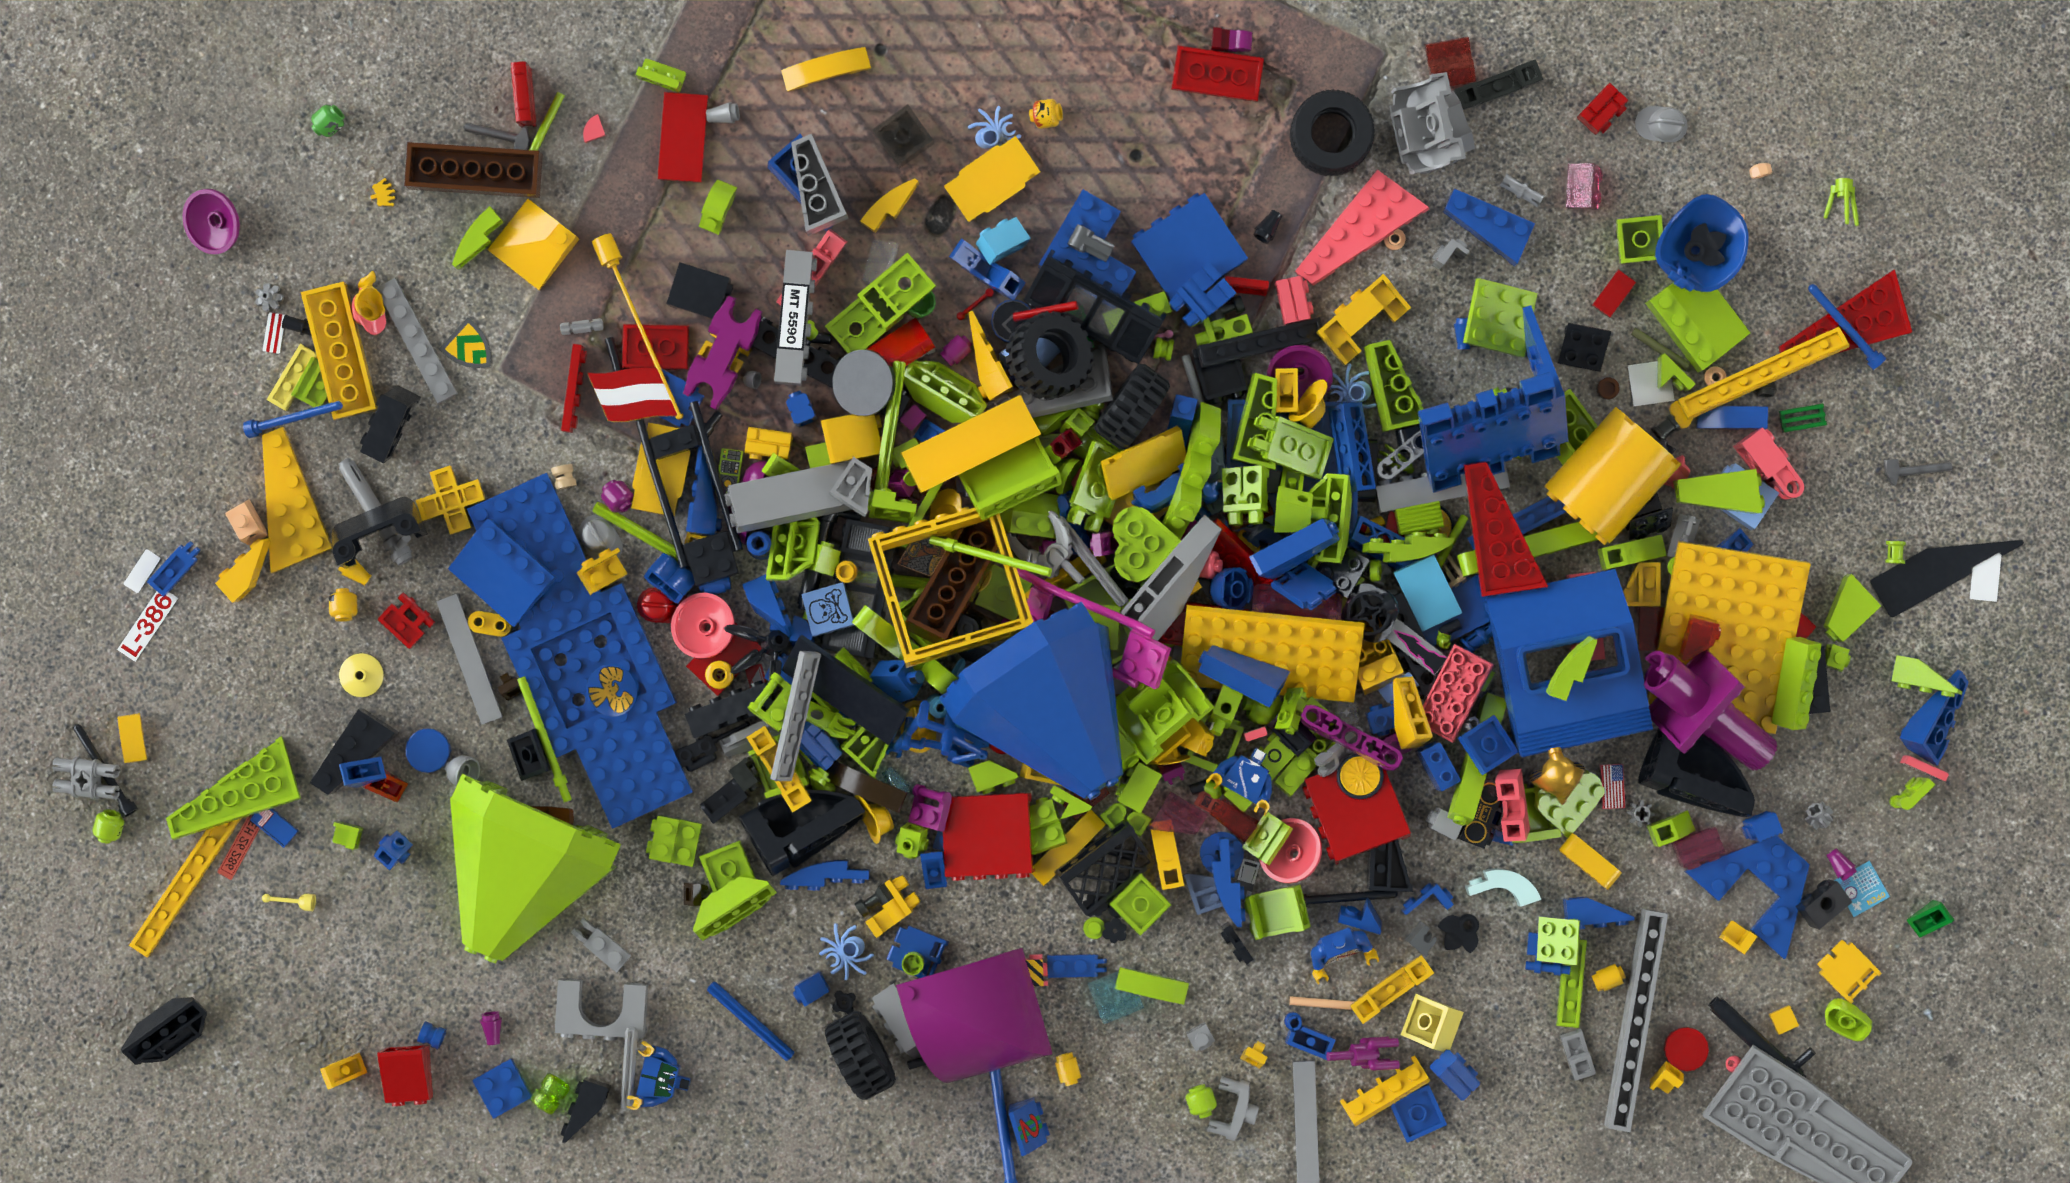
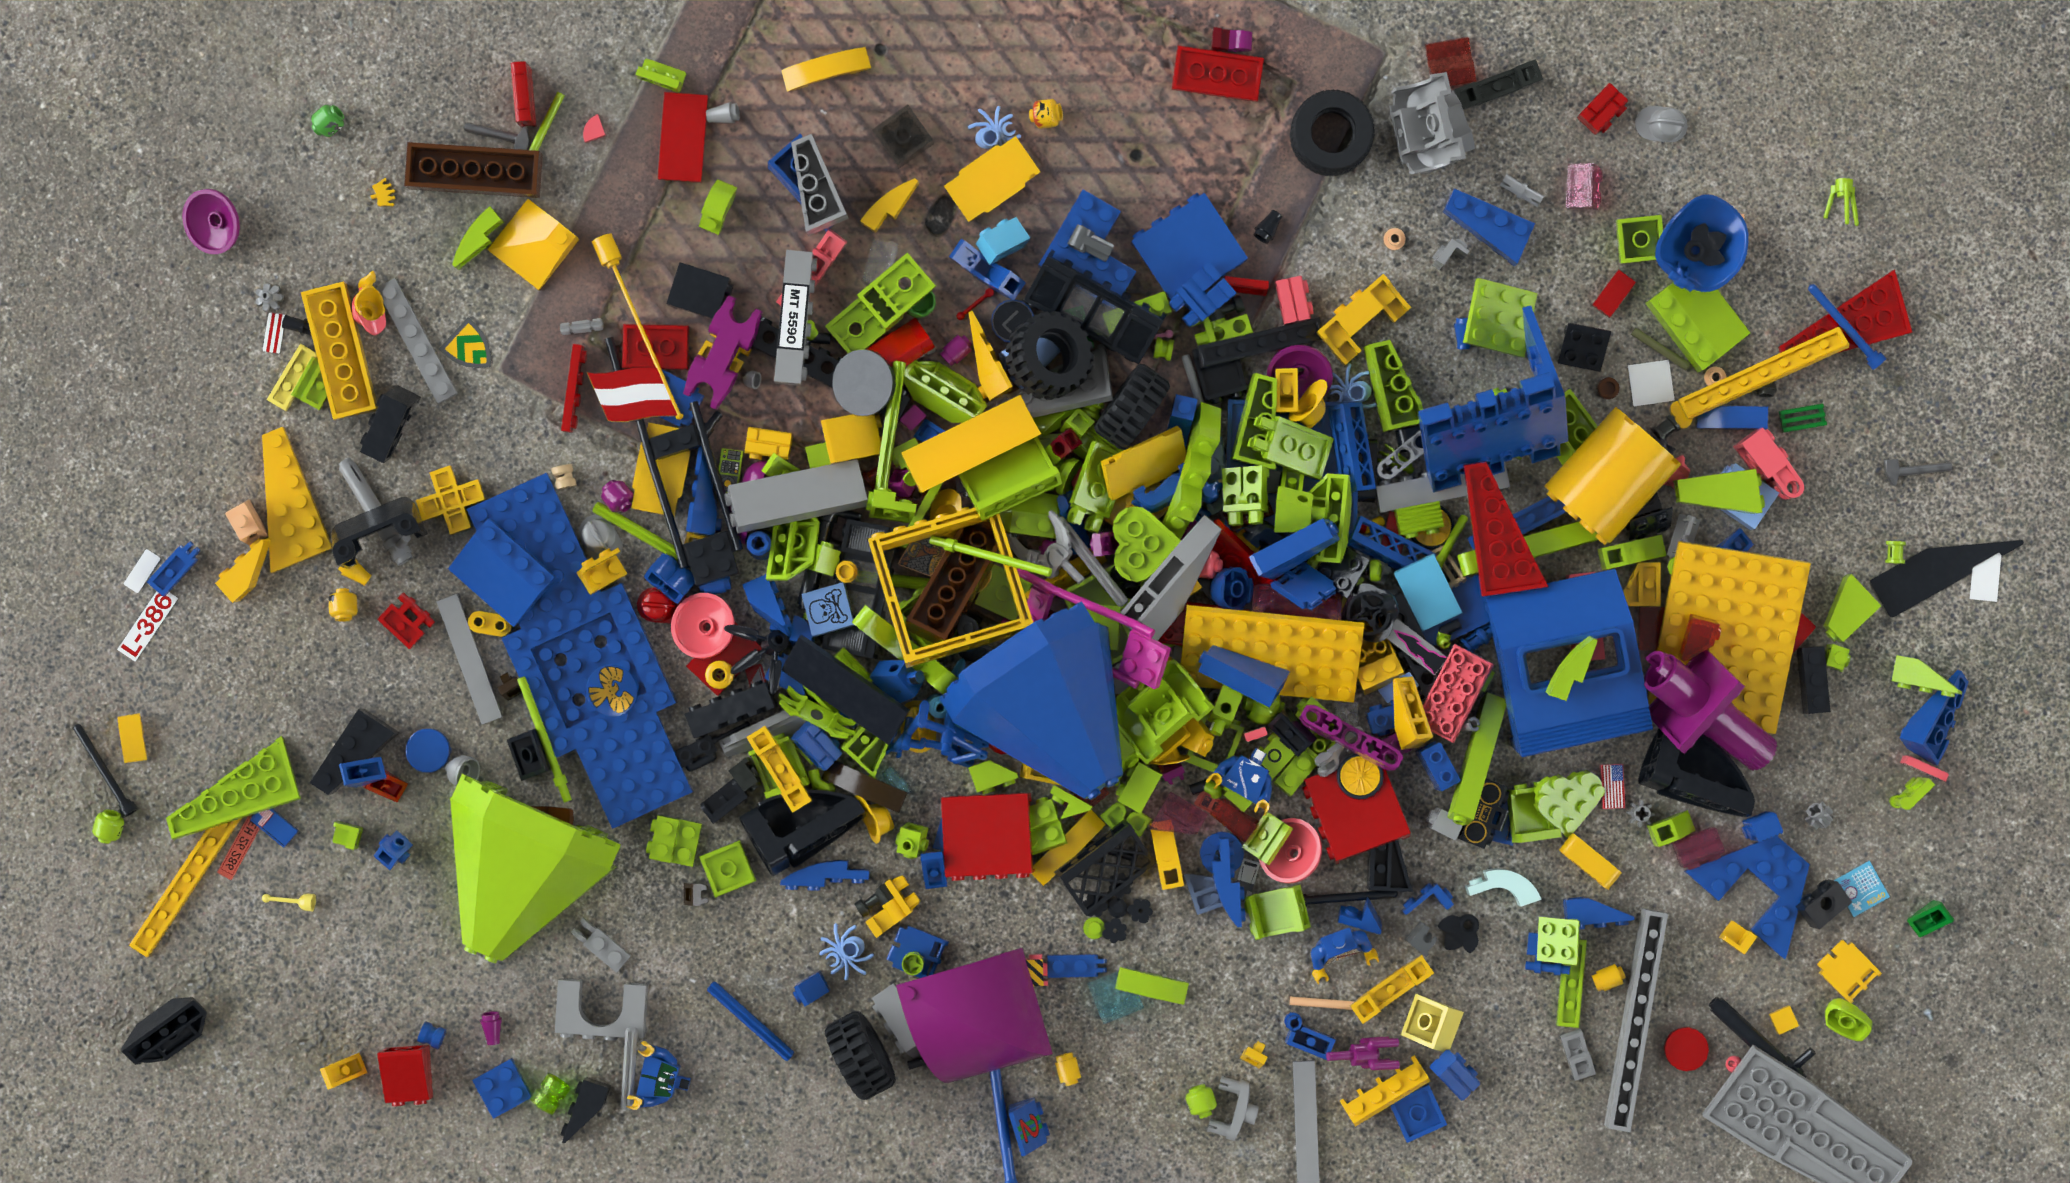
(86, 778): light grey pin -> none
(254, 428): blue piece -> none
(372, 674): light yellow dish -> none
(731, 905): lime wedge -> none
(775, 714): lime plate -> none
(795, 716): light grey tile -> none
(801, 409): blue brick -> none
(819, 776): lime plate -> none
(849, 998): black plate -> none
(854, 486): light grey wing -> none
(926, 814): magenta plate -> none
(1064, 307): red bar -> none
(1140, 904): lime plate -> none
(1200, 1037): light grey brick -> none
(1230, 936): black wing -> none
(1293, 701): lime hinge -> none
(1366, 221): coral wing -> none
(1415, 547): lime slope -> none
(1488, 745): blue plate -> none
(1515, 814): coral arch -> none
(1558, 775): pearl gold piece -> none
(1667, 1078): yellow panel -> none
(1668, 369): lime slope -> none
(1760, 170): light nougat tile -> none
(1796, 683): lime brick -> none
(1842, 865): magenta cone -> none

